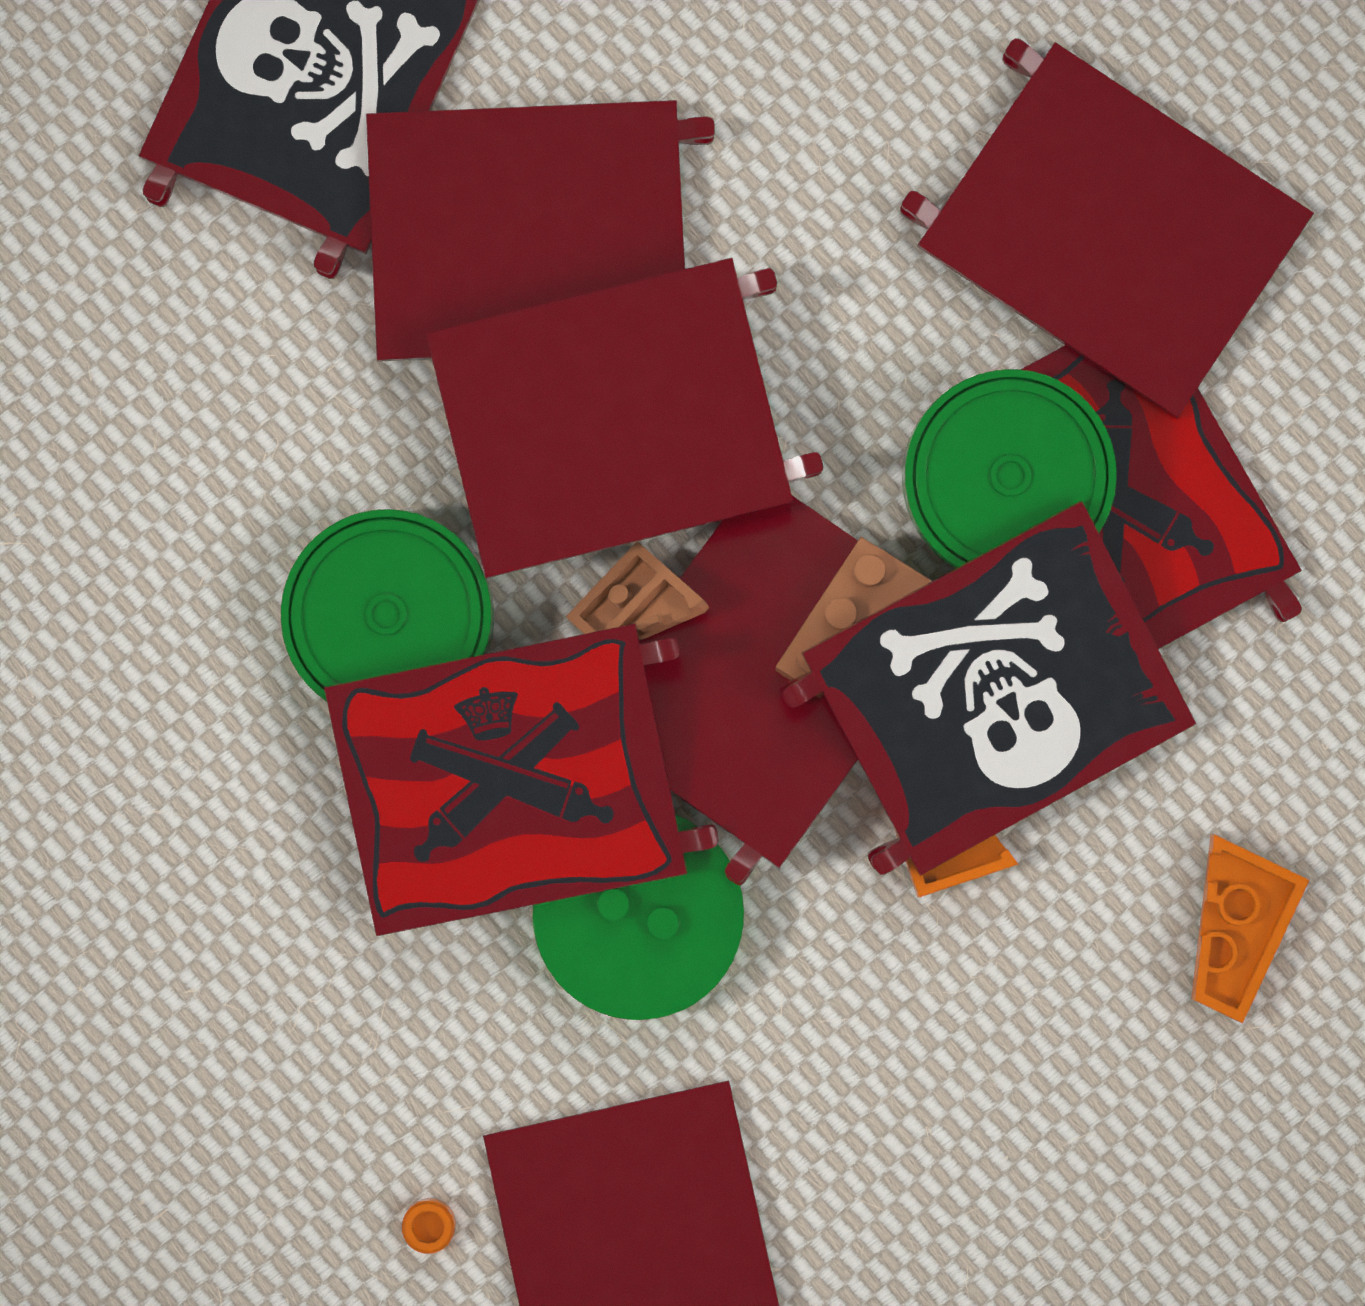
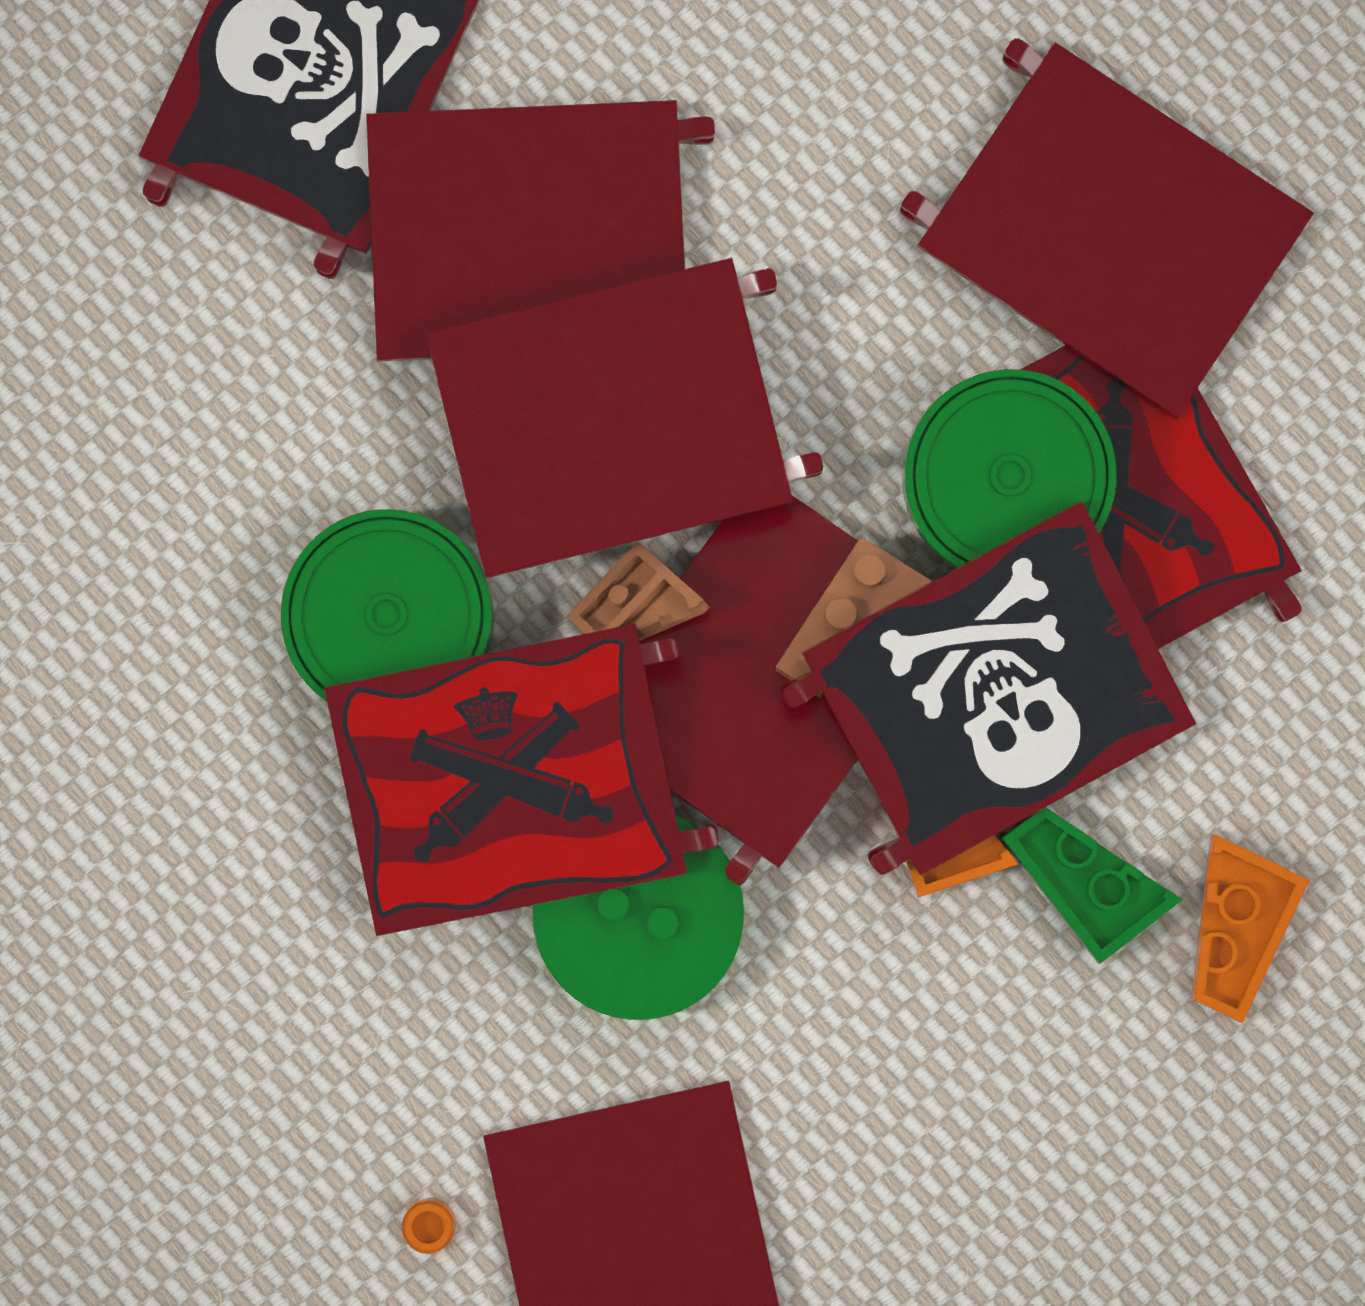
(1088, 885): none -> green wing

